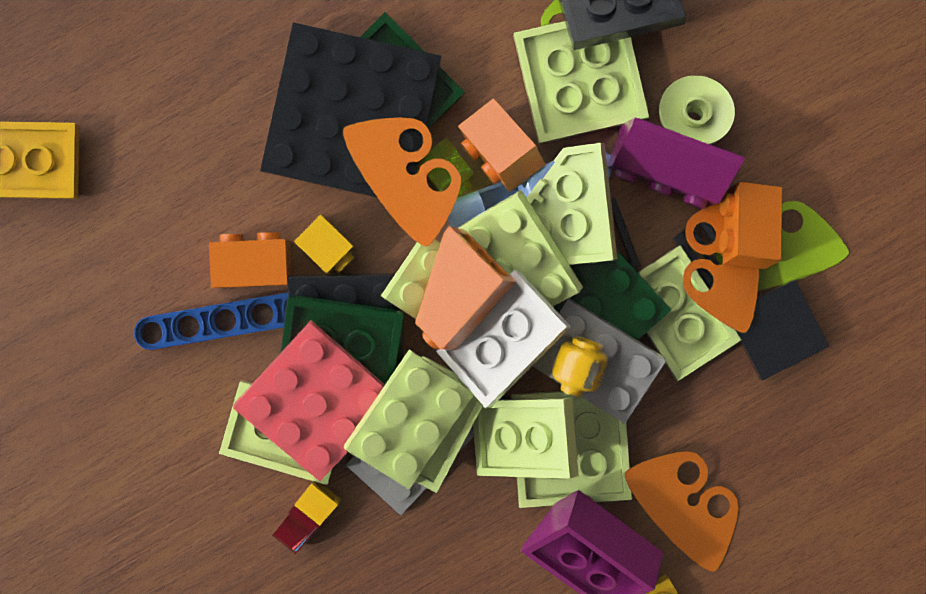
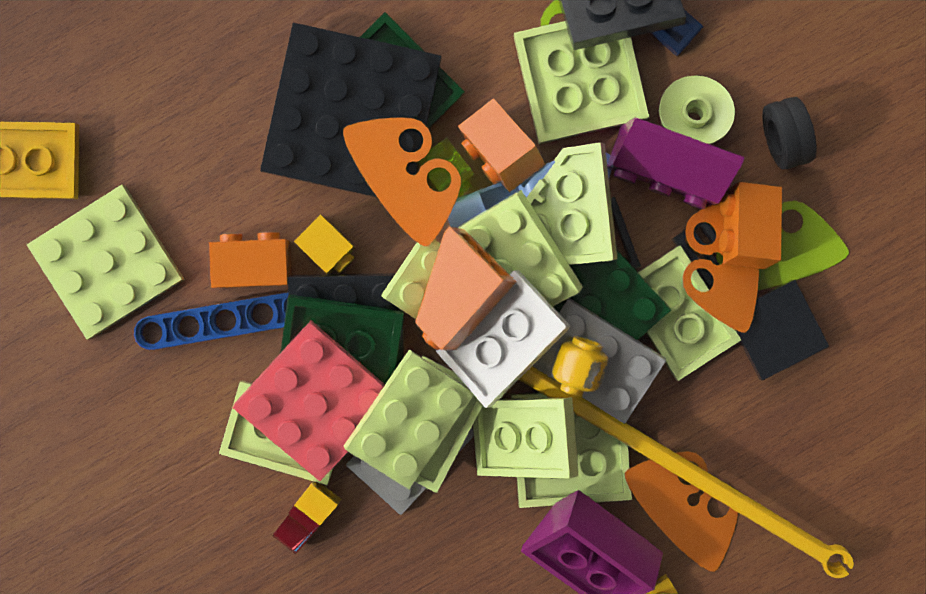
(105, 262): none -> yellowish green plate
(680, 36): none -> dark blue tile
(696, 476): none -> yellow hinge
(789, 133): none -> black tyre

